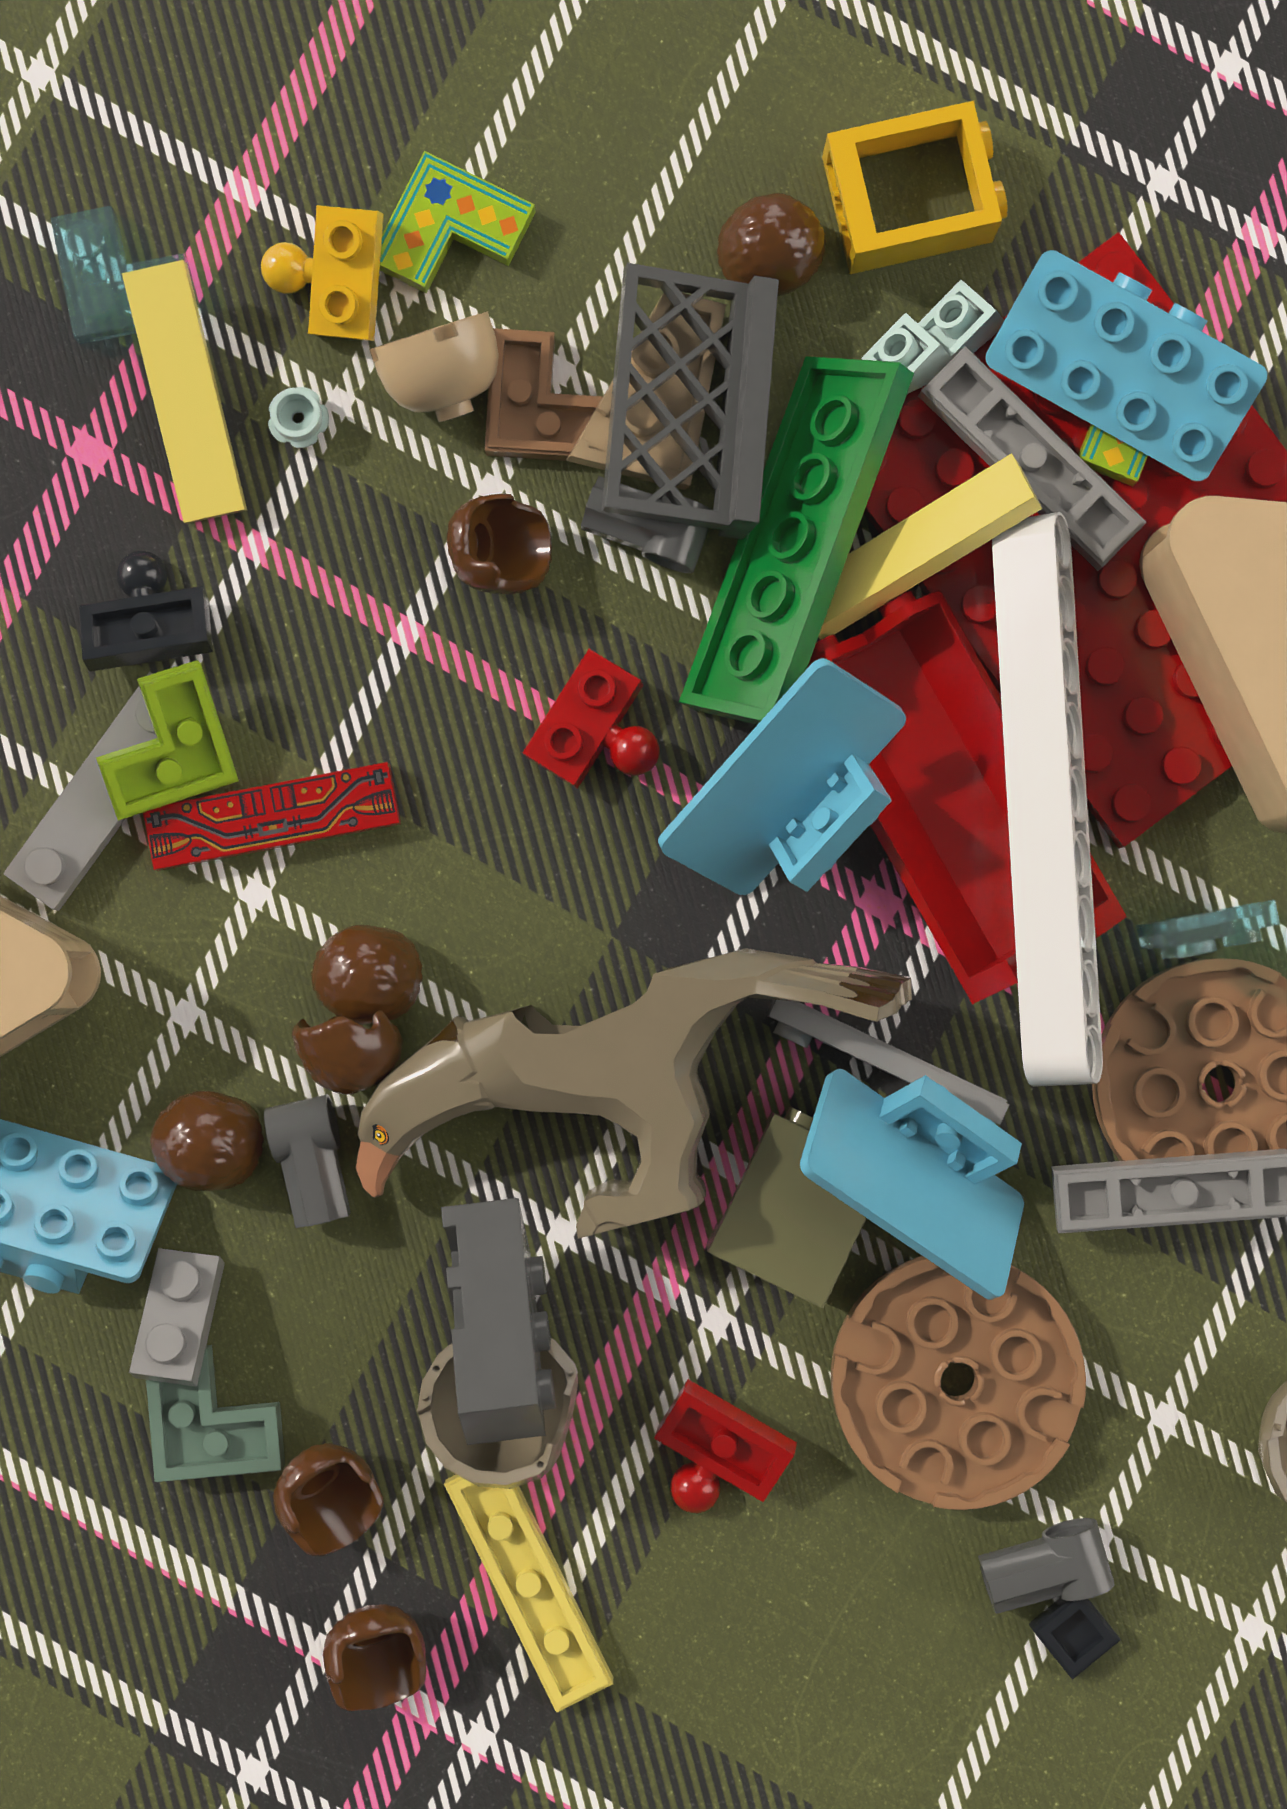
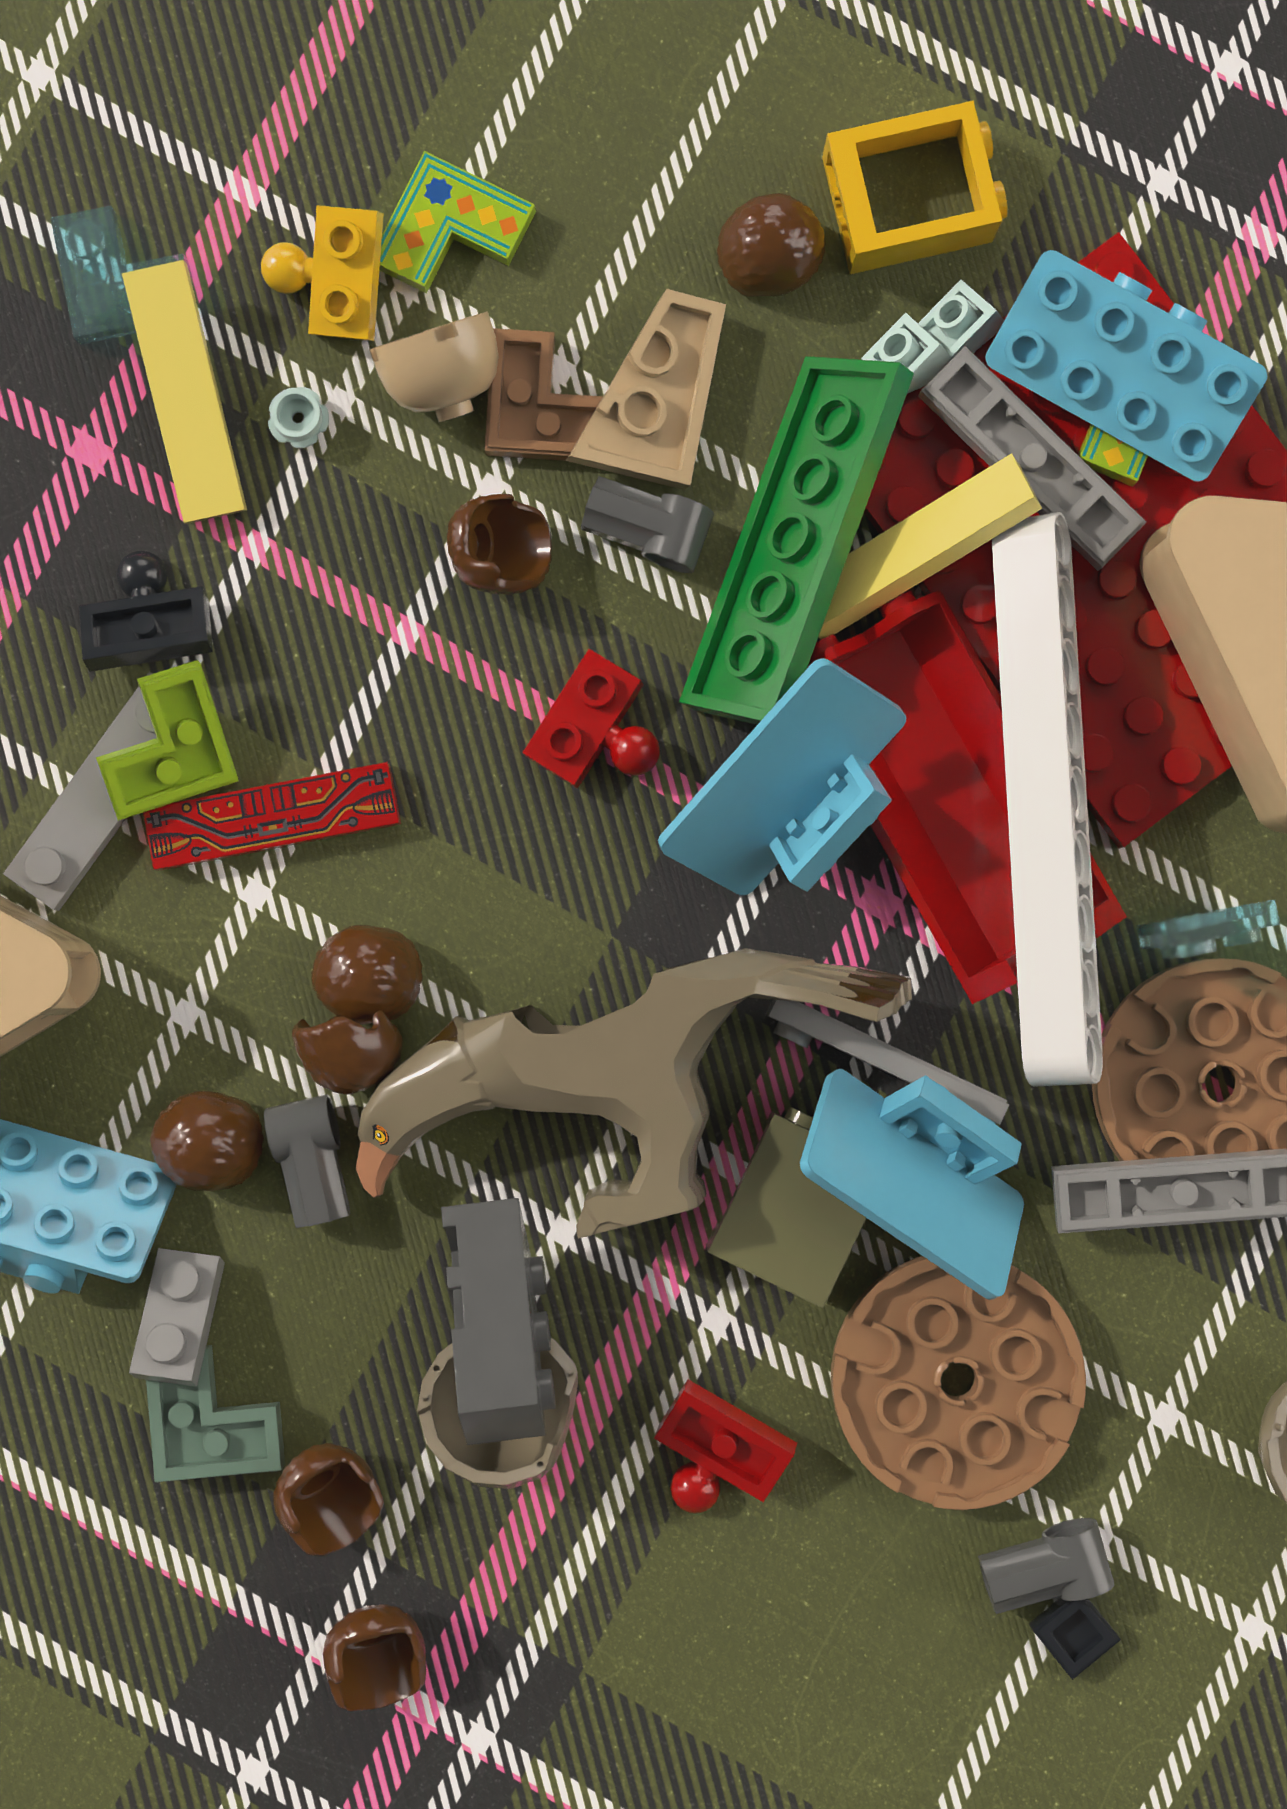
(532, 1591): light yellow tile -> none
(744, 401): dark grey fence -> none

